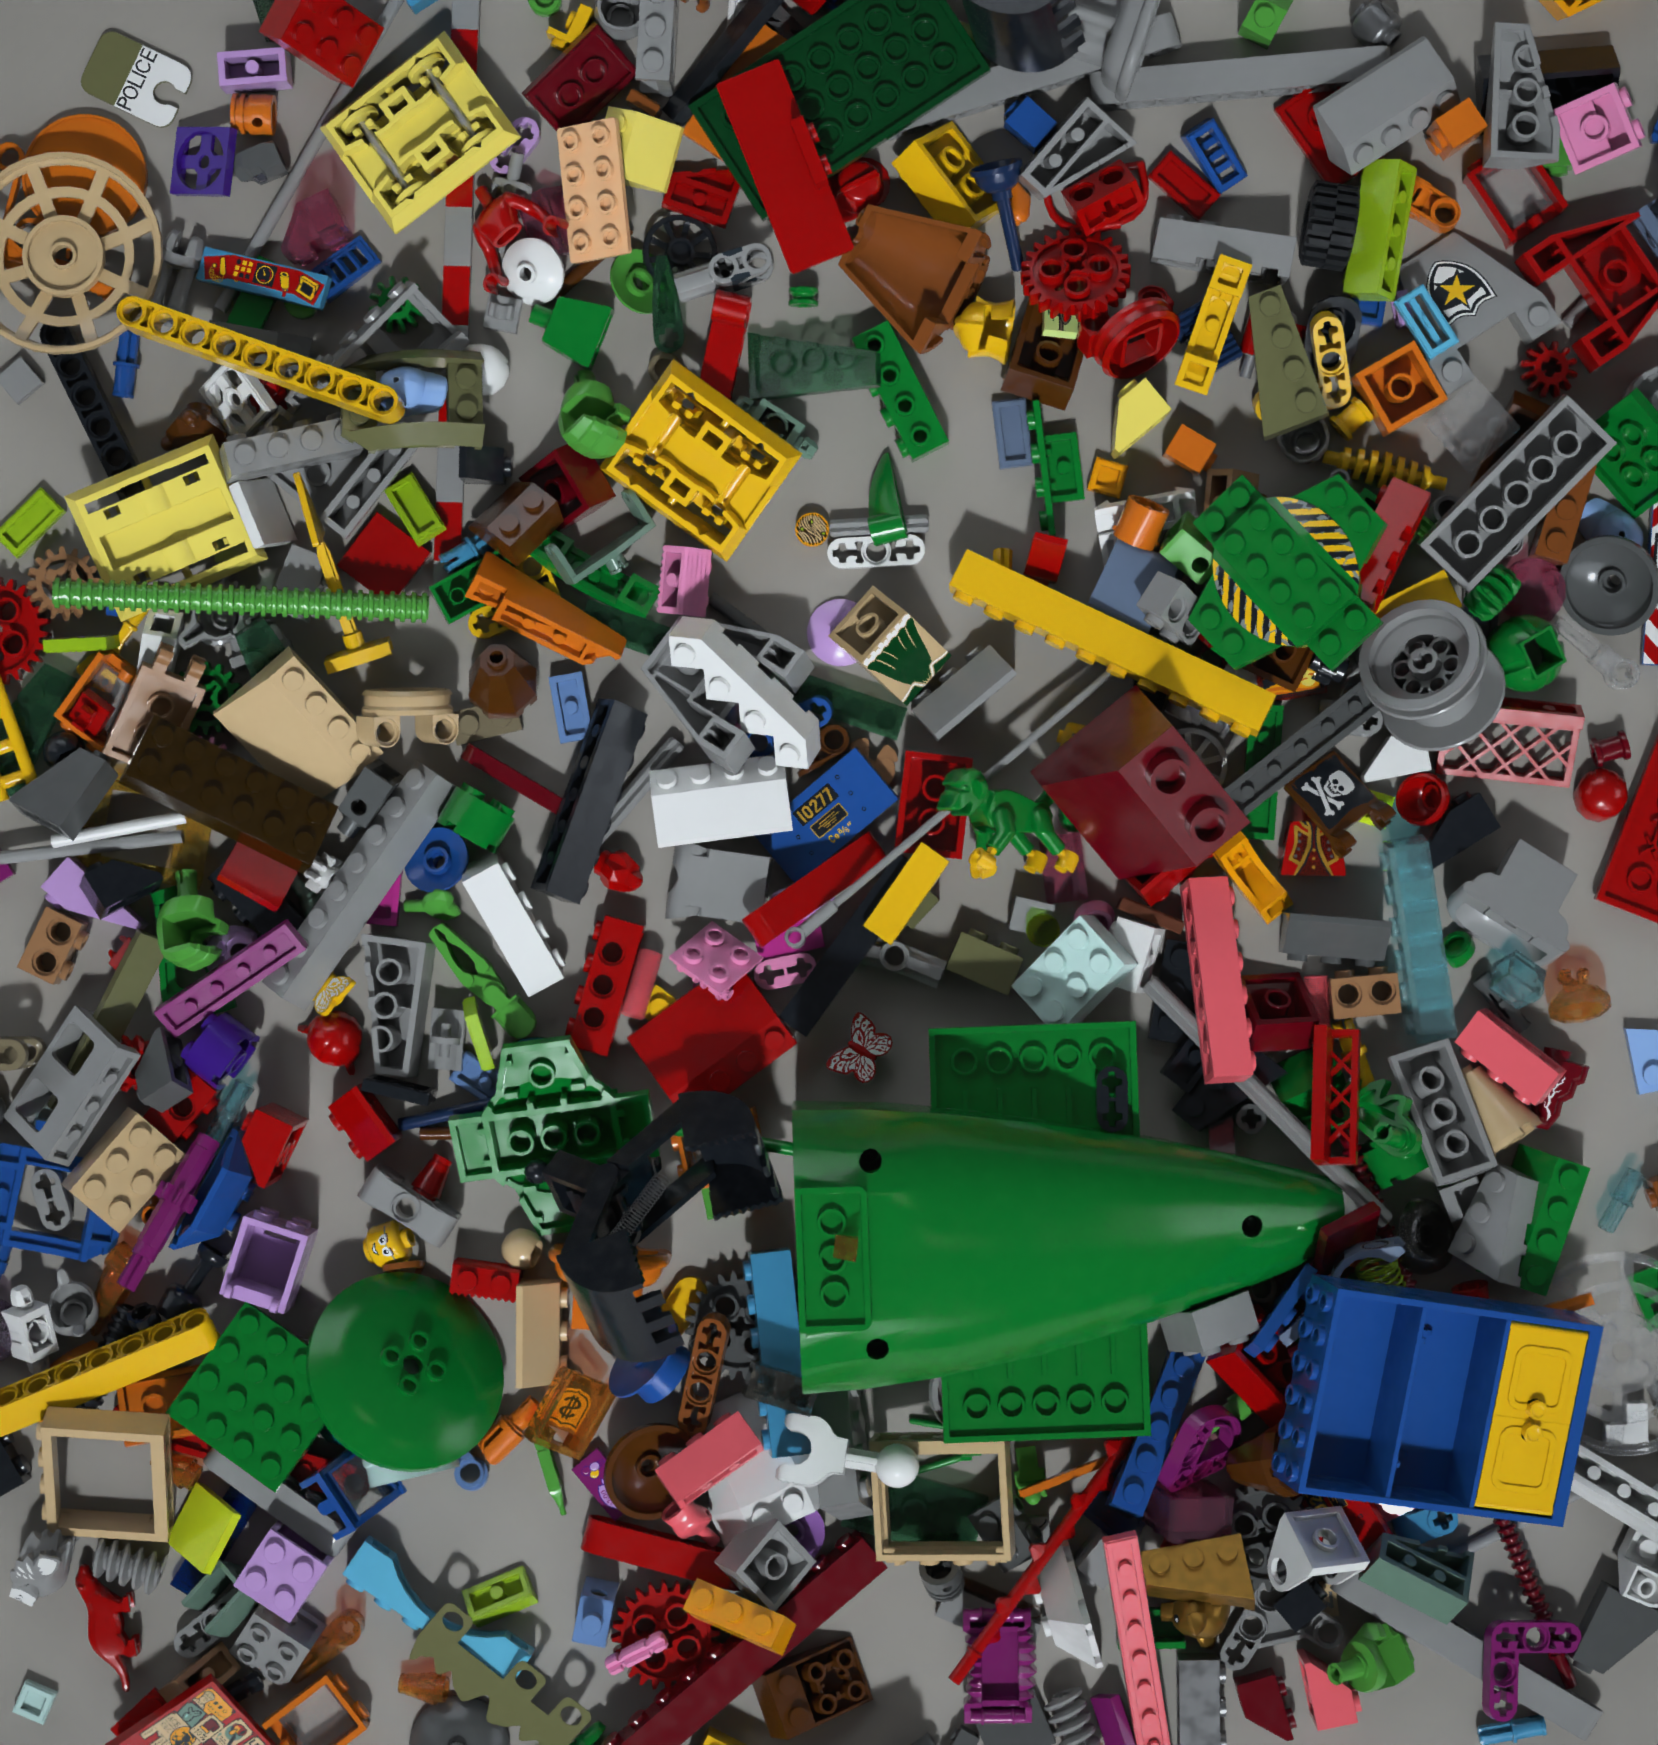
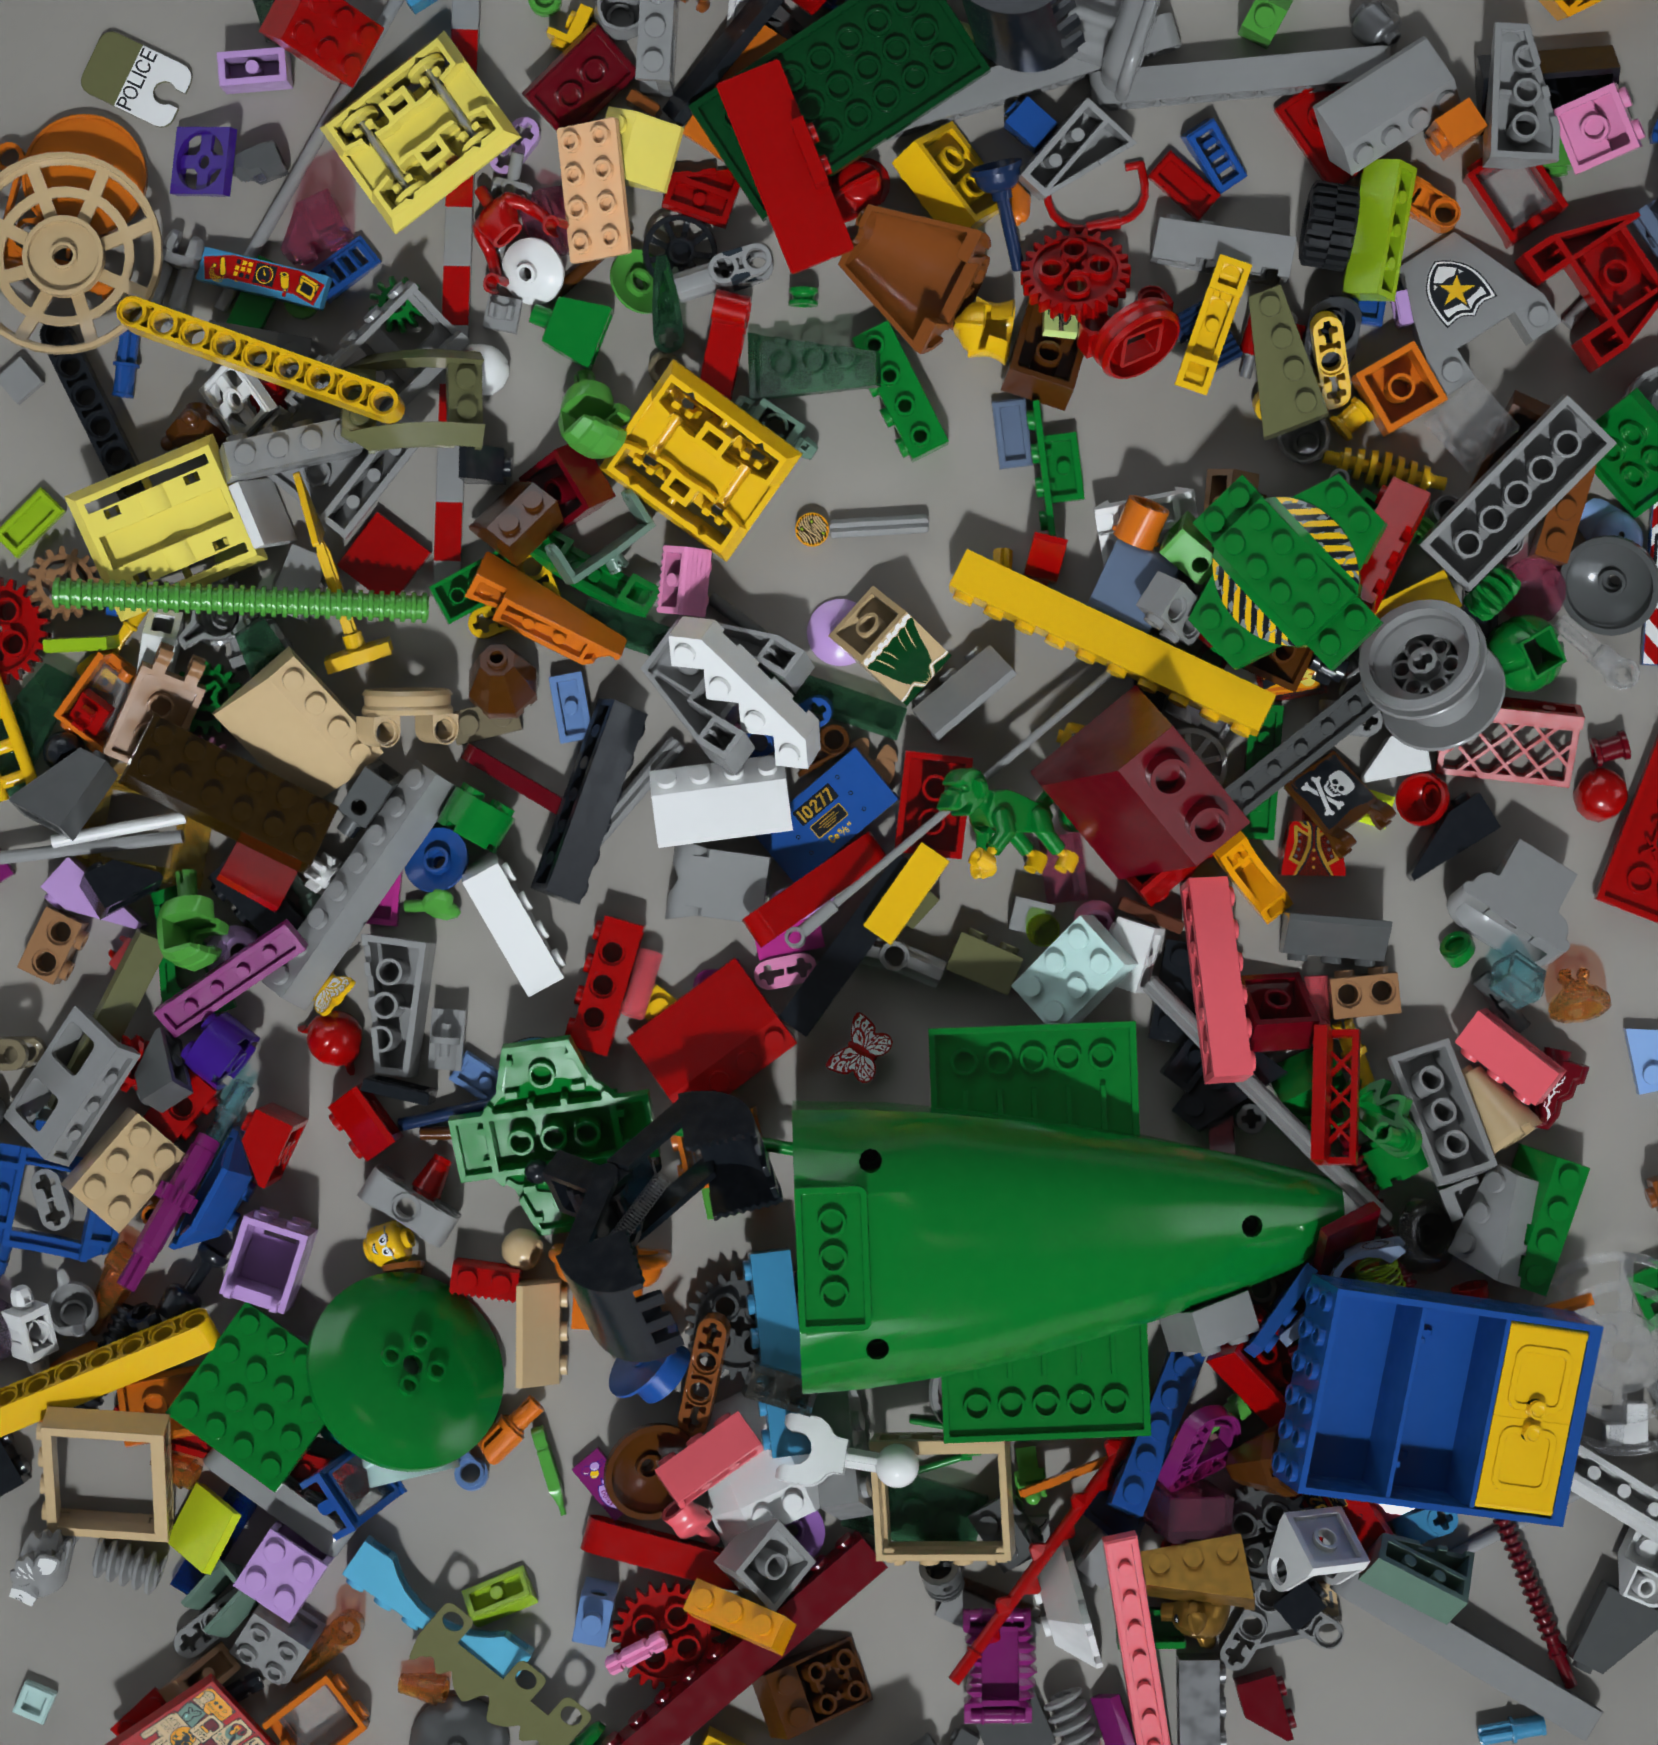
(107, 1622): red animal -> none
(254, 114): orange piece -> none
(415, 509): lime tile -> none
(419, 389): light blue cap -> none
(463, 553): dark azure axle -> none
(478, 1034): lime tile -> none
(510, 1012): bright green arm -> none
(573, 1405): clear orange container -> none
(618, 871): red rock -> none
(680, 1297): yellow tile -> none
(715, 960): bright pink hinge -> none
(845, 1247): clear orange piece -> none
(885, 562): white beam -> none
(886, 512): green piece -> none
(1103, 197): red brick -> none
(1107, 478): light orange tile -> none
(1120, 1098): black beam -> none
(1136, 414): light yellow slope -> none
(1191, 451): orange brick -> none
(1327, 1703): coral slope -> none
(1373, 1659): bright green piece -> none
(1414, 329): medium azure tile -> none
(1419, 939): clear light blue brick -> none
(1509, 1650): magenta beam -> none
(1560, 363): red gear -> none
(1621, 1200): clear light blue axle -> none

